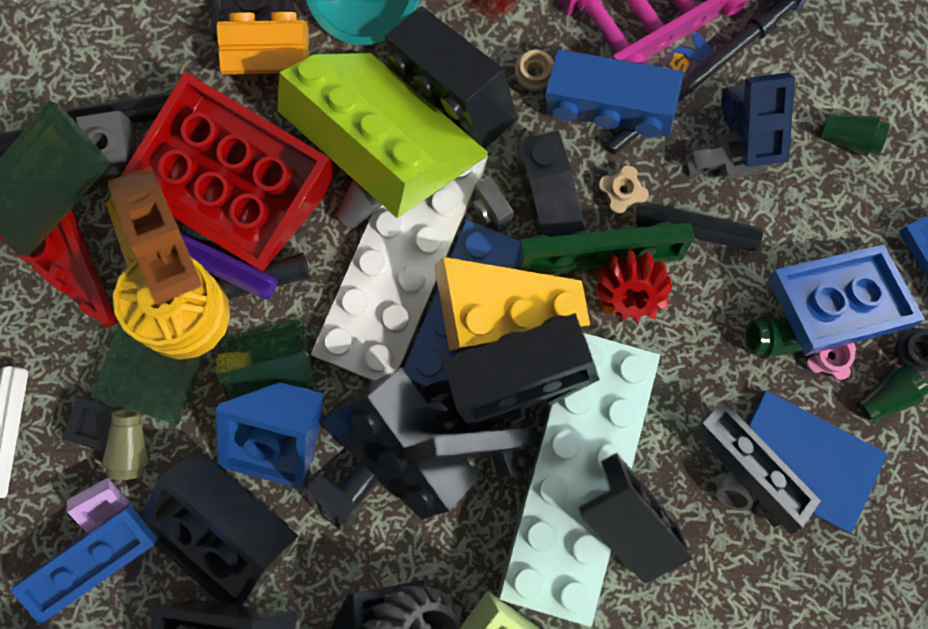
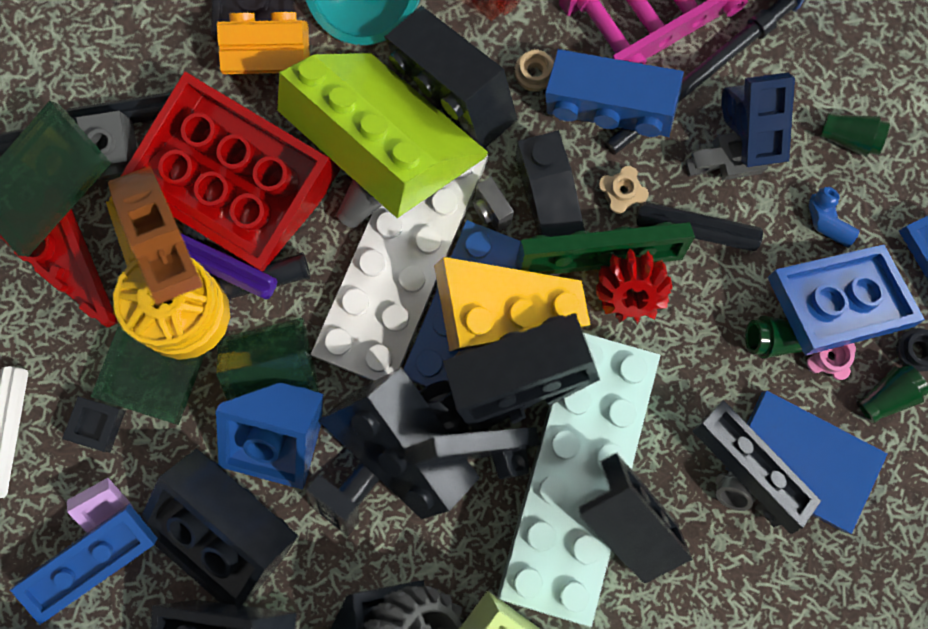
(125, 446): olive cone -> none
(687, 54): sticker -> none
(826, 220): none -> blue arm

